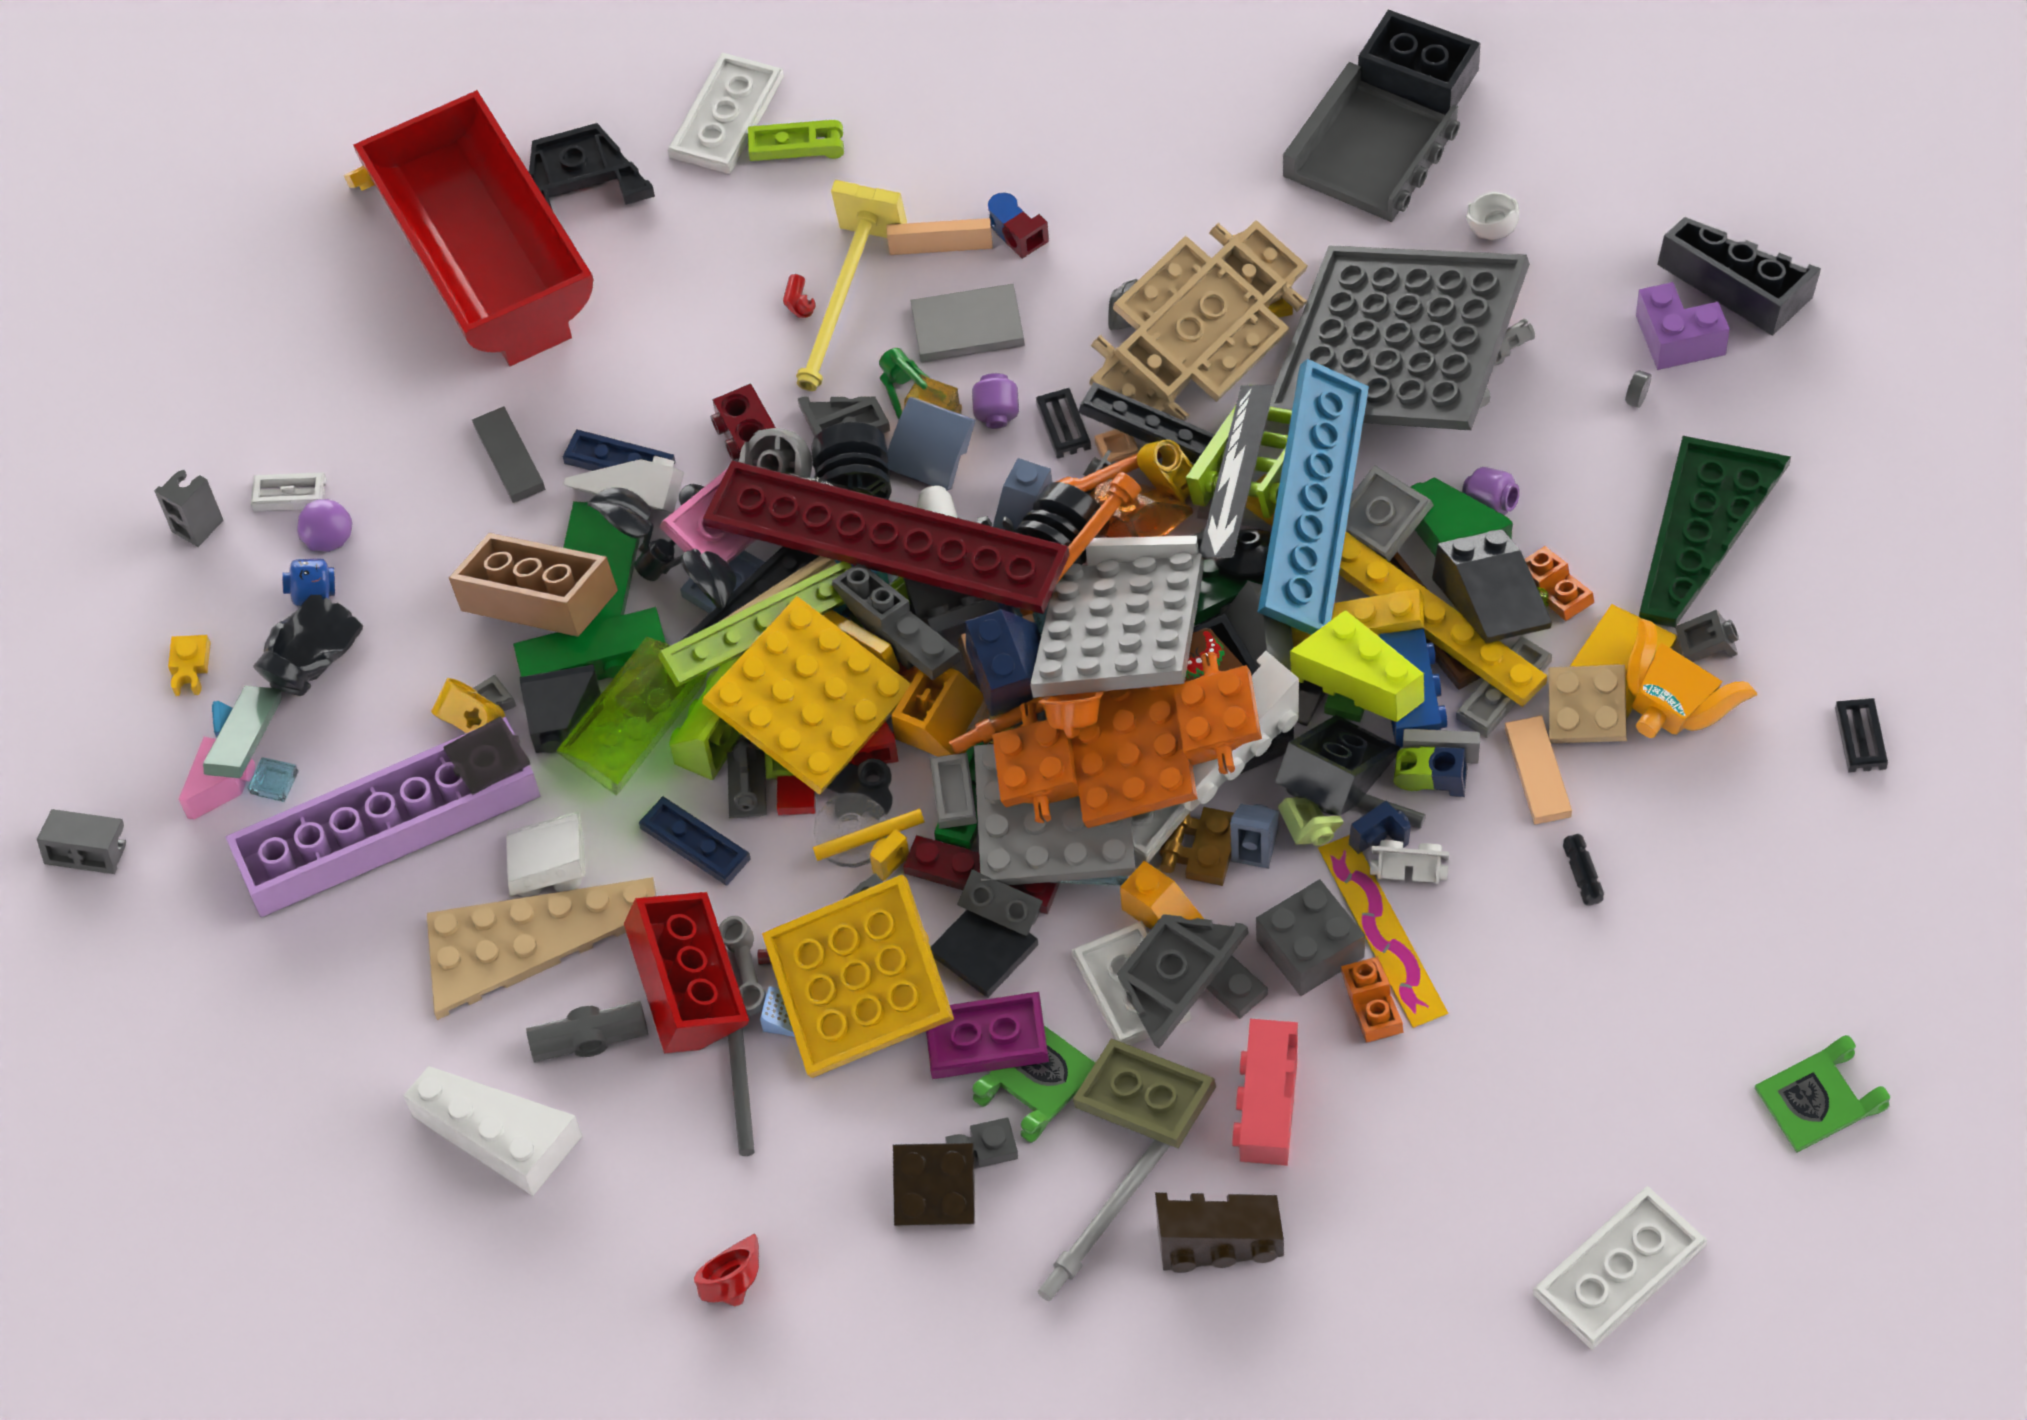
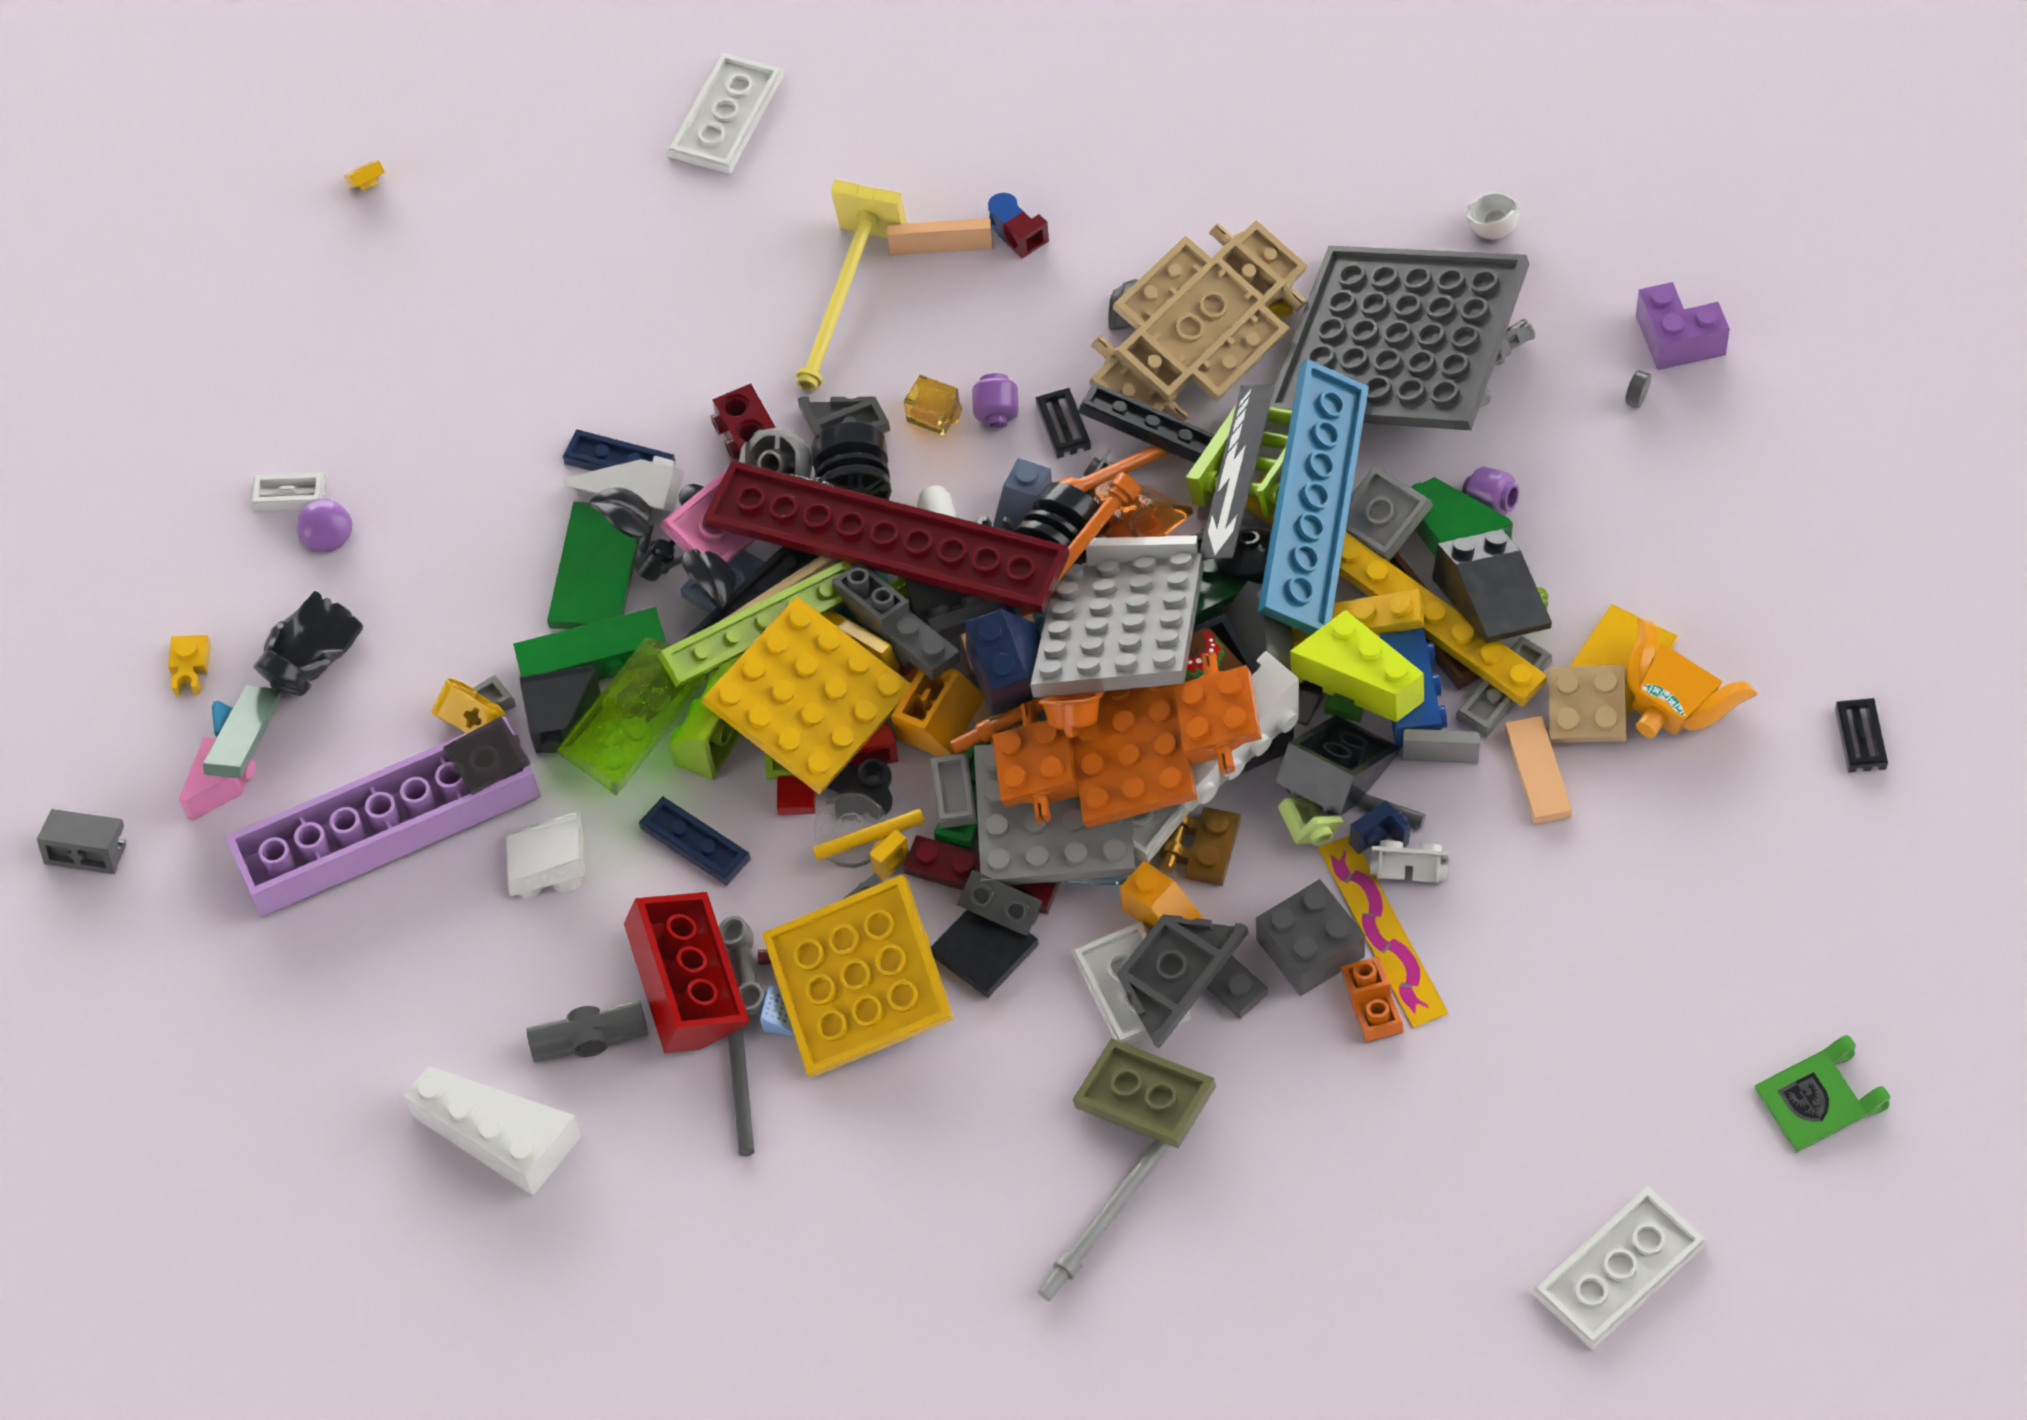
(189, 509): dark grey hinge -> none
(273, 779): clear light blue tile -> none
(308, 578): blue head -> none
(480, 228): red piece -> none
(508, 454): dark grey tile -> none
(517, 938): tan wing -> none
(533, 584): medium nougat brick -> none
(582, 160): black wing -> none
(729, 1273): red piece -> none
(746, 781): dark grey hinge -> none
(794, 300): red arm -> none
(796, 140): lime plate -> none
(899, 370): green plant -> none
(929, 443): sand blue slope -> none
(933, 1184): dark brown plate -> none
(967, 322): light grey tile -> none
(989, 1036): magenta tile -> none
(991, 1140): dark grey plate -> none
(1039, 1086): bright green flag -> none
(1118, 442): light nougat tile -> none
(1171, 475): yellow piece -> none
(1218, 1231): dark brown wedge -> none
(1253, 835): sand blue slope -> none
(1267, 1092): coral wedge -> none
(1368, 146): dark grey panel -> none
(1419, 61): black brick -> none
(1432, 769): leg -> none
(1565, 592): orange slope -> none
(1583, 869): black axle -> none
(1706, 510): dark green wing -> none
(1707, 636): dark grey bracket -> none
(1738, 275): black wedge -> none

